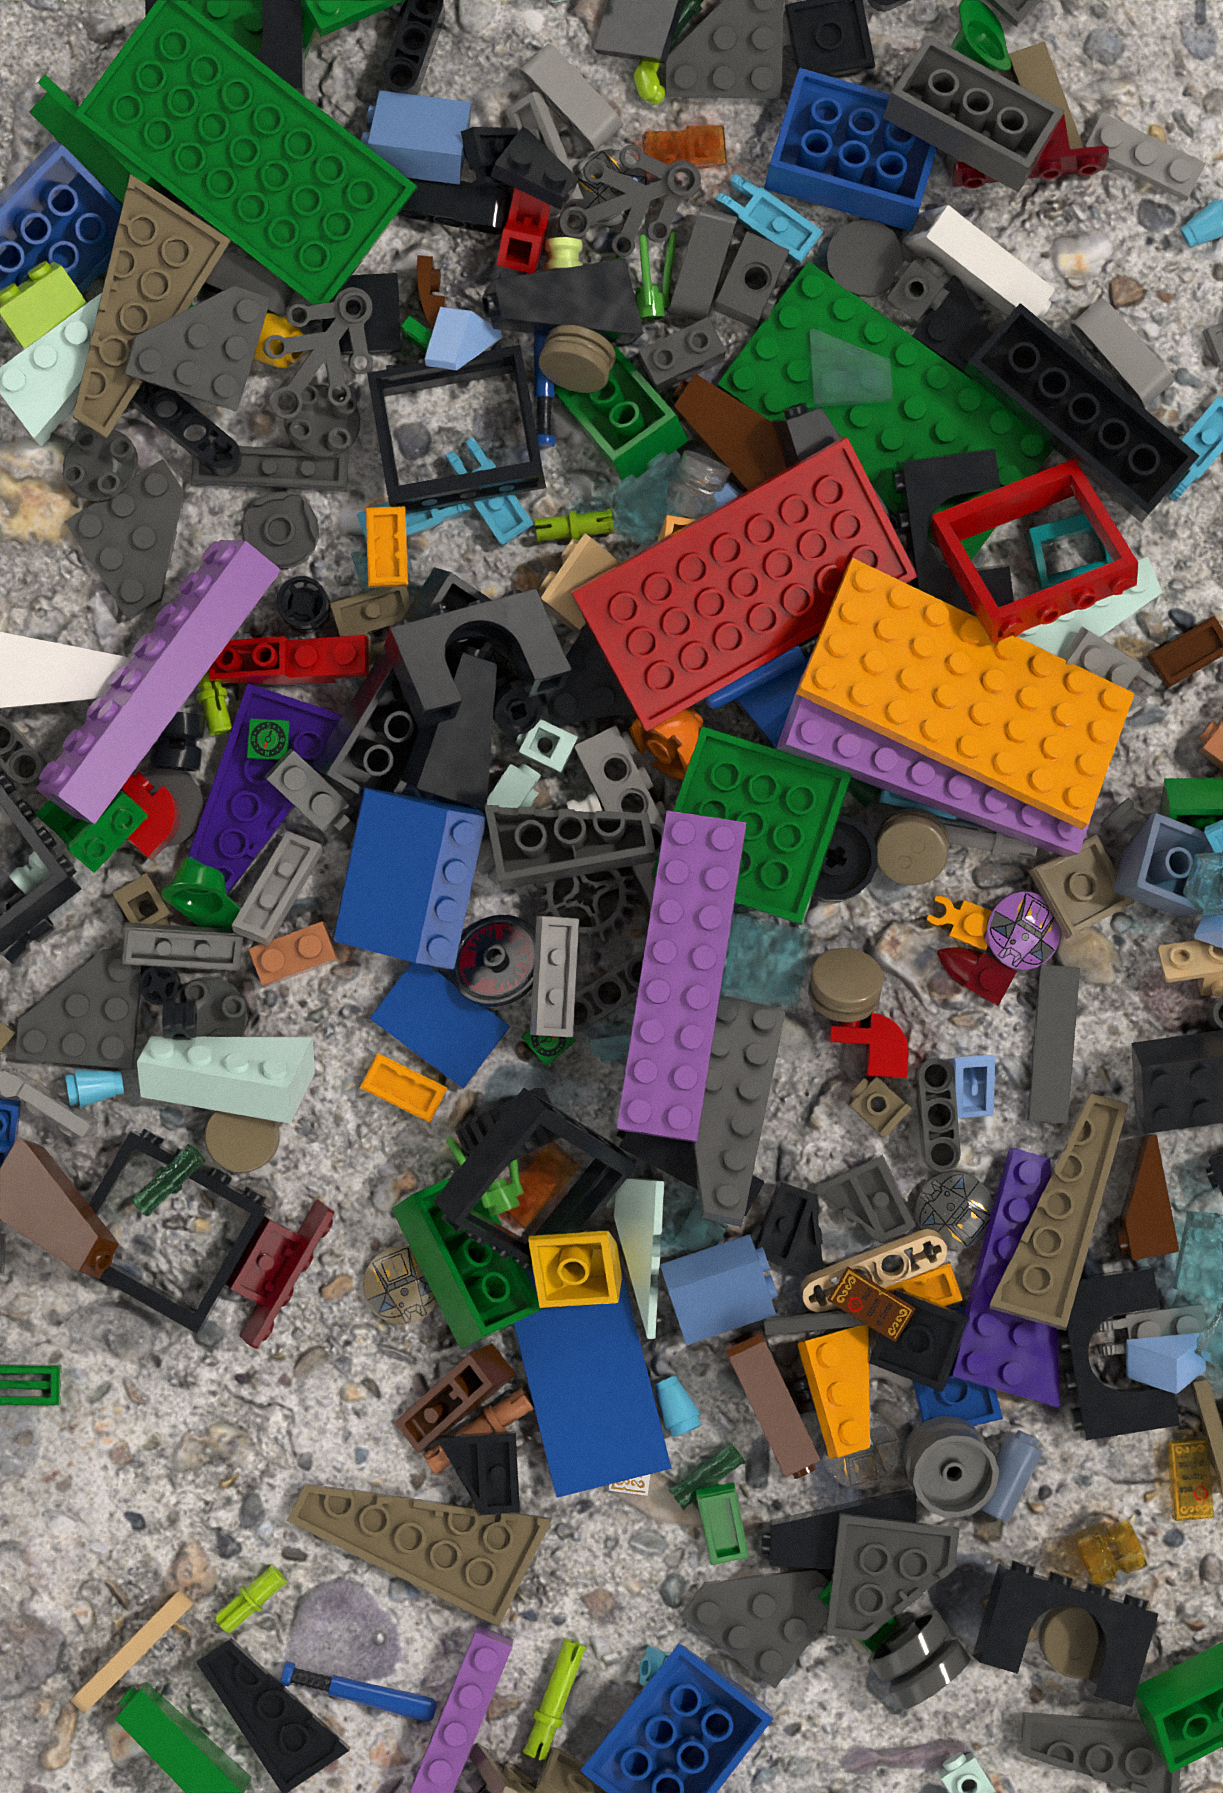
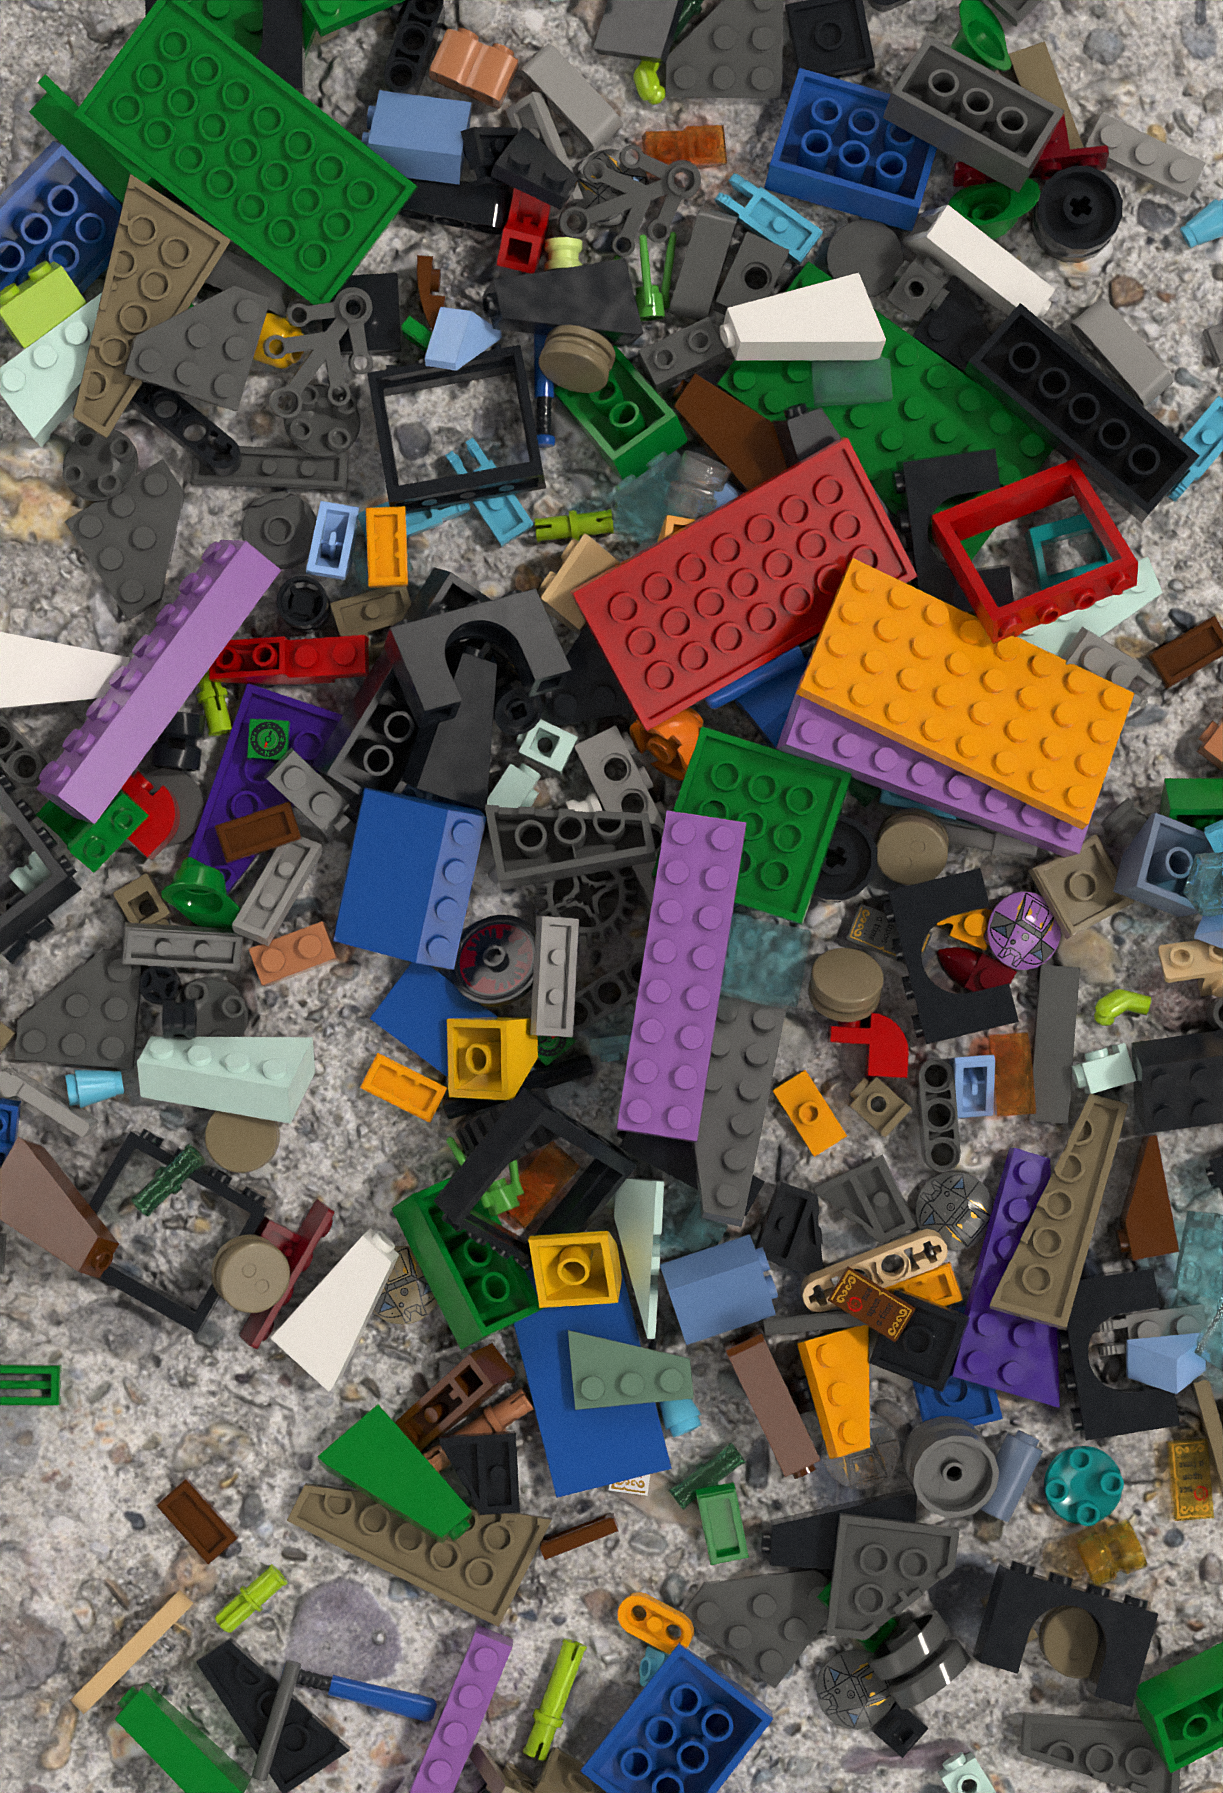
(197, 1521): none -> reddish brown tile
(250, 1273): none -> dark tan head
(258, 832): none -> reddish brown tile
(276, 1720): none -> dark grey bar
(333, 541): none -> light blue slope
(334, 1315): none -> white slope
(395, 1474): none -> green slope
(474, 67): none -> nougat brick
(489, 1056): none -> yellow slope
(541, 1078): none -> black axle
(578, 1535): none -> reddish brown tile
(625, 1374): none -> sand green wing
(654, 1627): none -> light orange plate
(806, 324): none -> white slope
(809, 1113): none -> light orange plate
(852, 1691): none -> dark grey dish
(874, 933): none -> dark grey tile
(900, 1729): none -> black tile
(916, 912): none -> black arch
(995, 206): none -> green piece
(1013, 1074): none -> clear orange slope
(1079, 191): none -> black wheel
(1083, 1485): none -> teal dish
(1104, 1070): none -> light aqua brick
(1118, 1002): none -> lime arm

